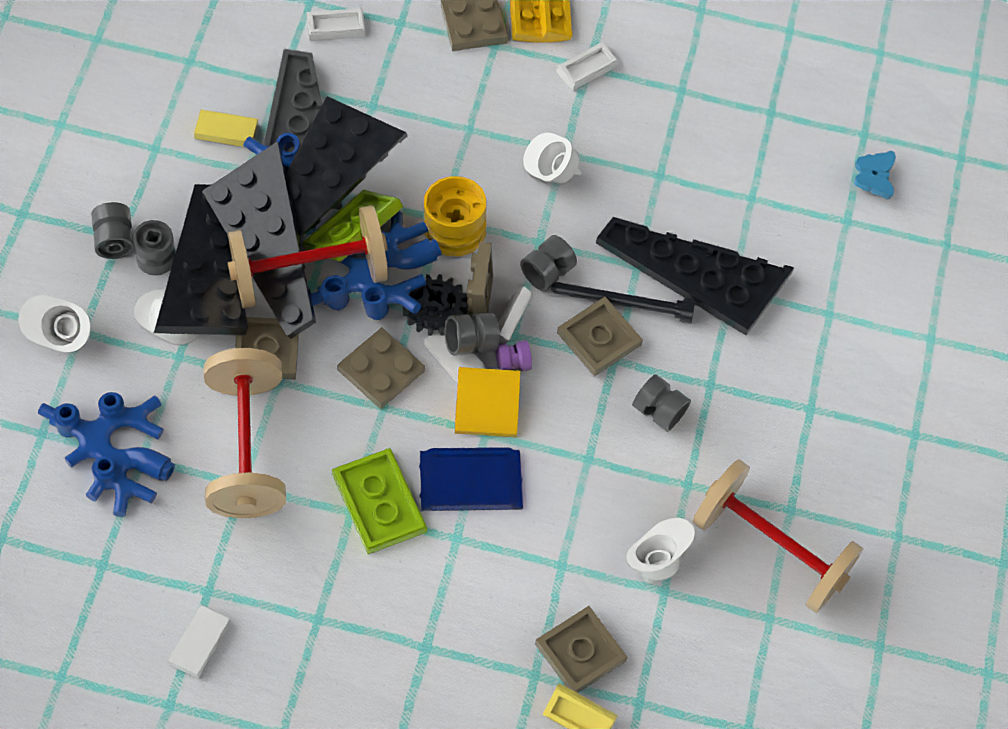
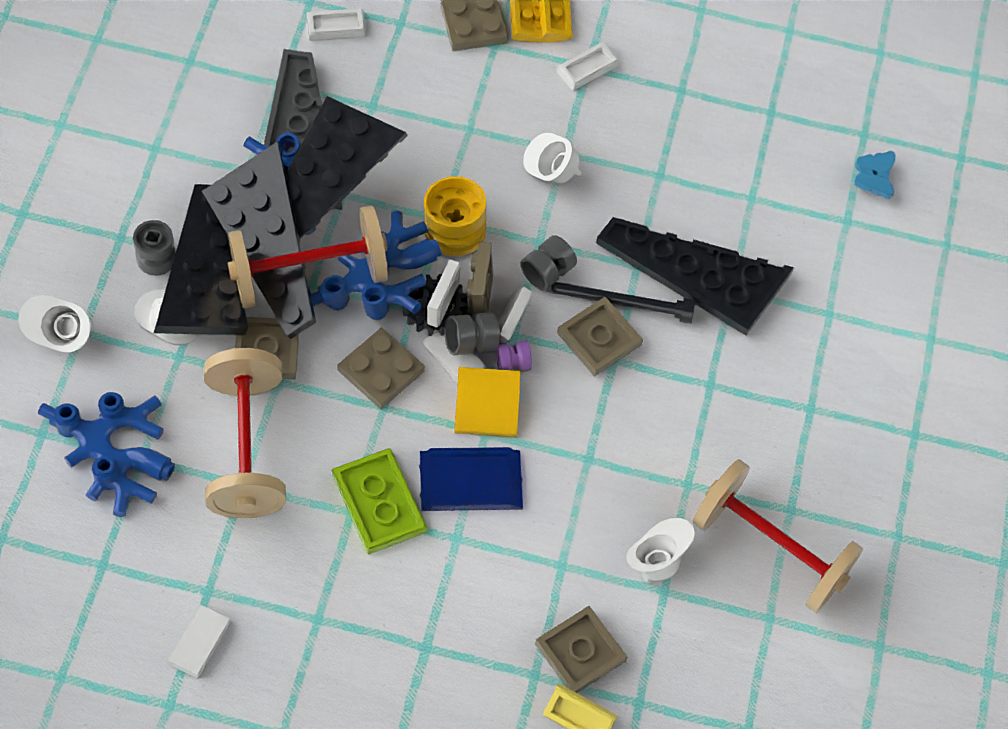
(112, 230): dark grey wheel -> none
(224, 128): light yellow tile -> none
(345, 224): lime tile -> none
(443, 293): none -> white tile
(658, 400): dark grey wheel -> none

